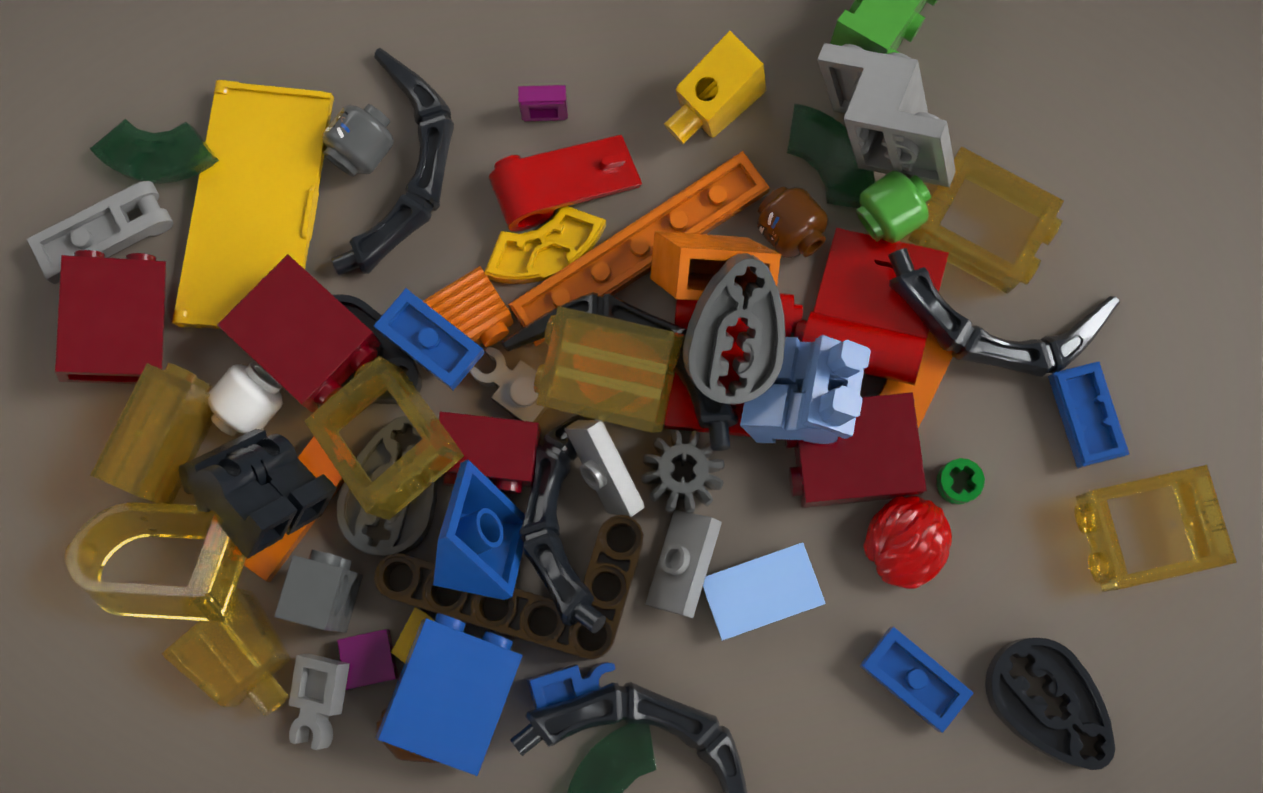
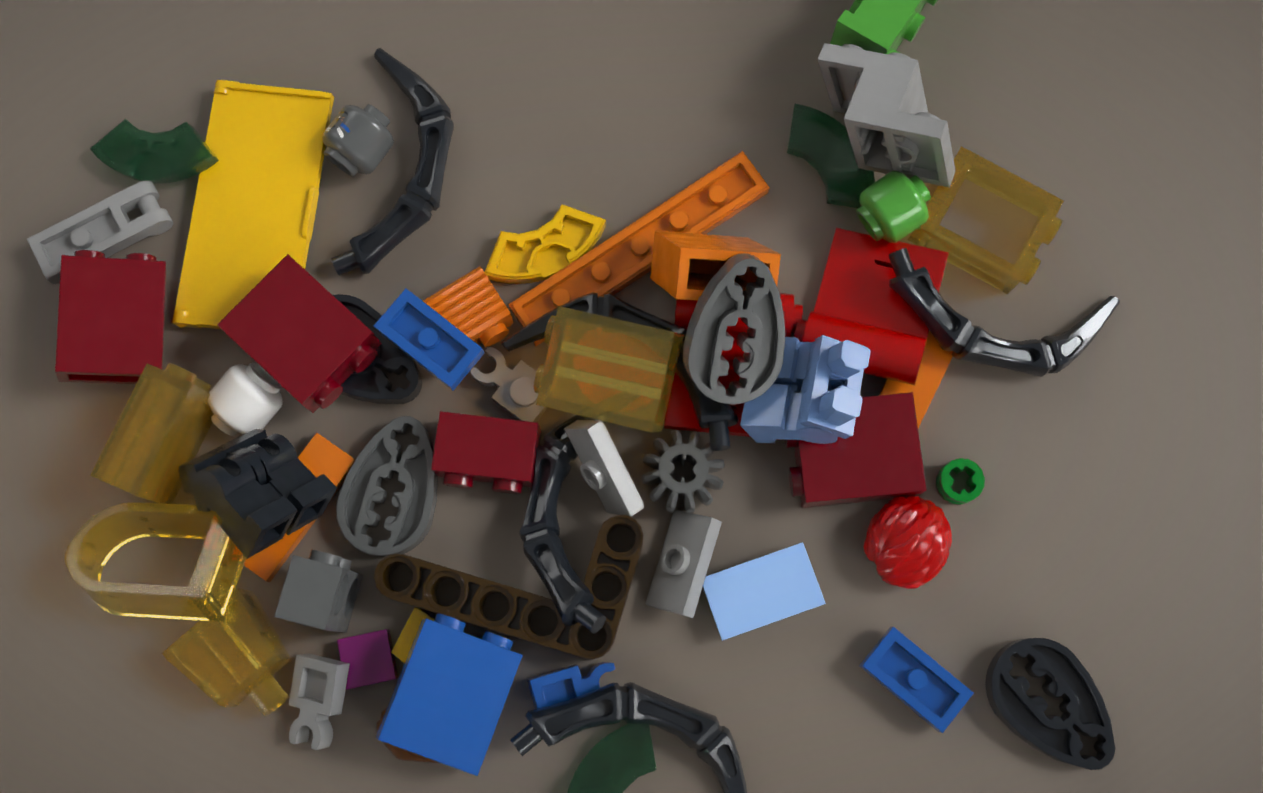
(409, 474): clear yellow window -> none
(479, 538): blue slope -> none
(538, 184): red door -> none
(543, 103): magenta tile -> none
(728, 77): yellow torso -> none
(792, 222): reddish brown head -> none
(1088, 415): blue plate -> none
(1199, 515): clear yellow window -> none

